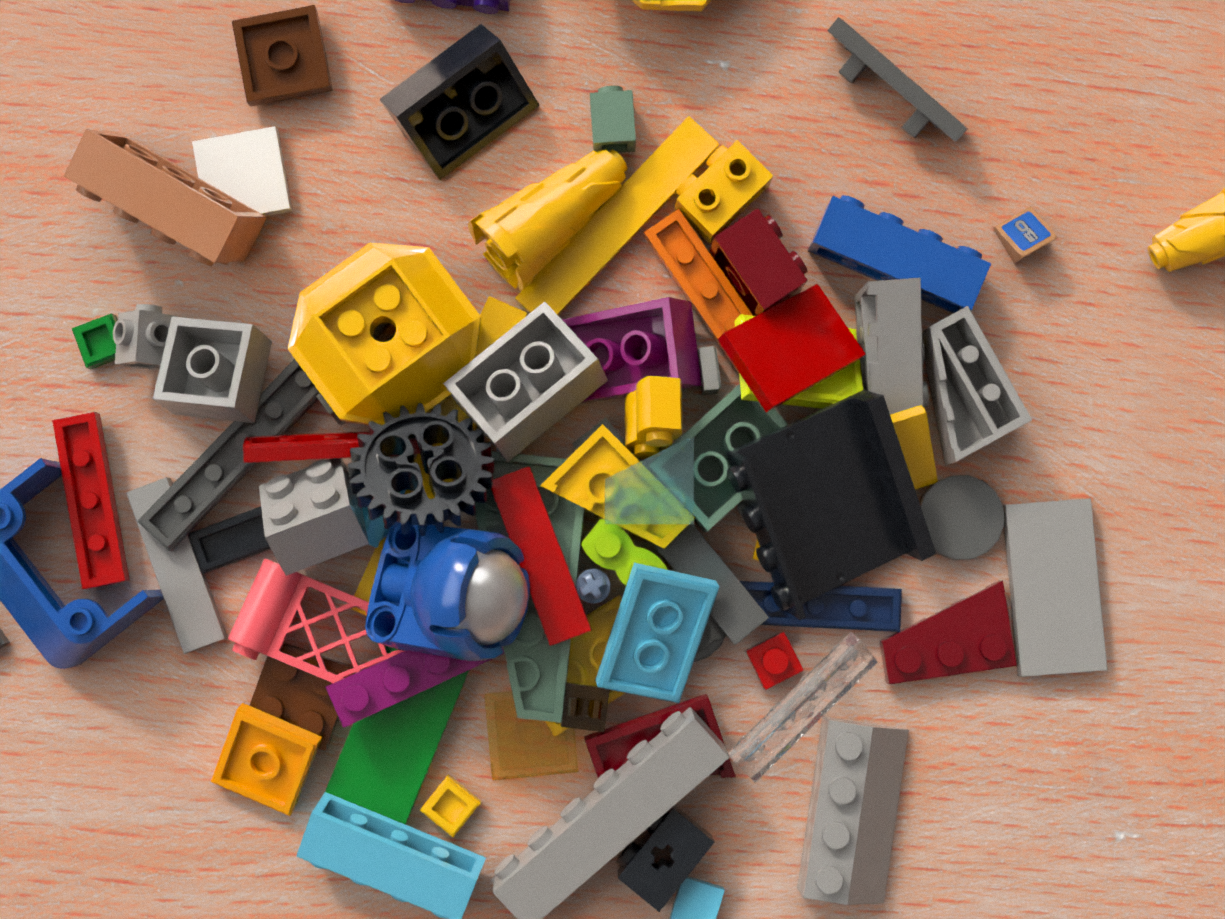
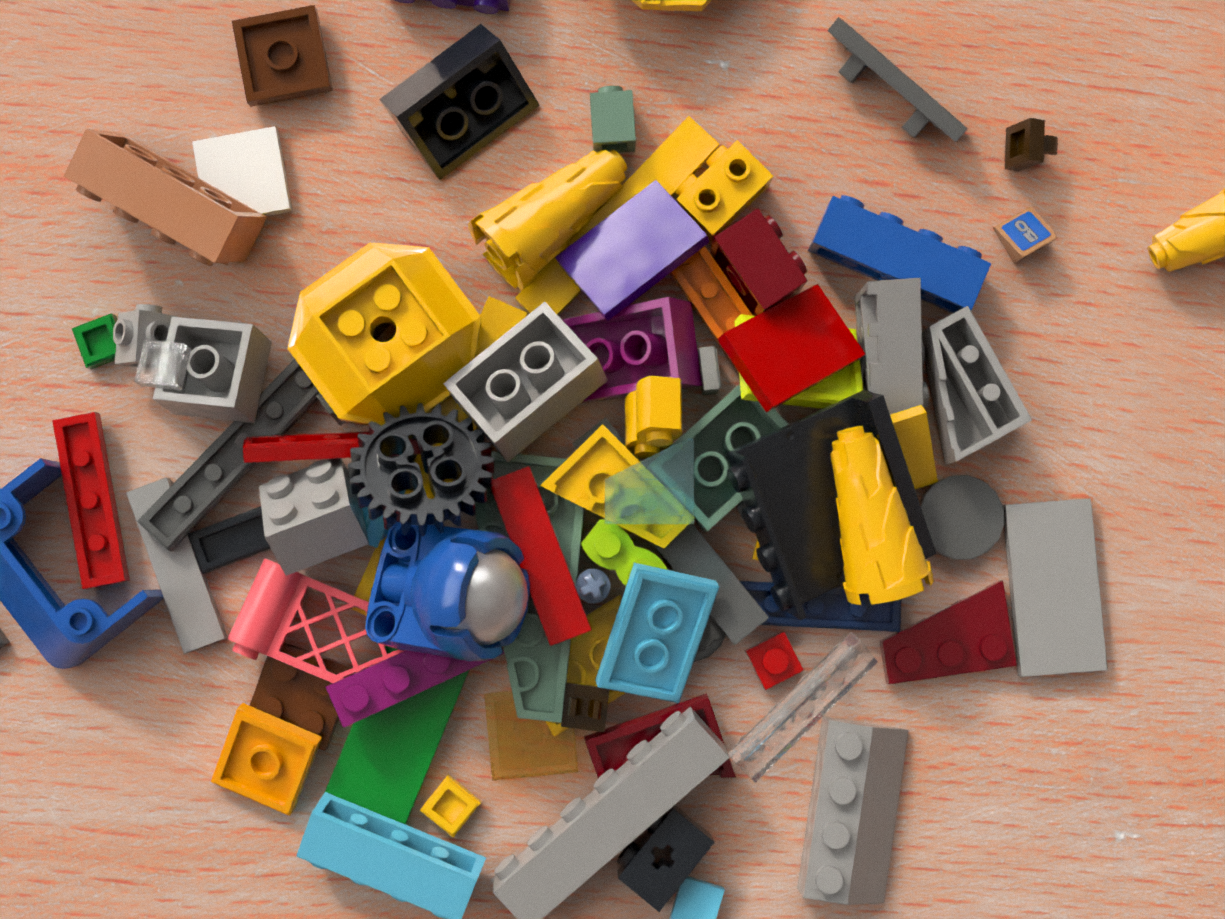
(162, 365): none -> clear tile
(632, 249): none -> tile
(876, 535): none -> yellow cone
(1027, 144): none -> dark brown tile

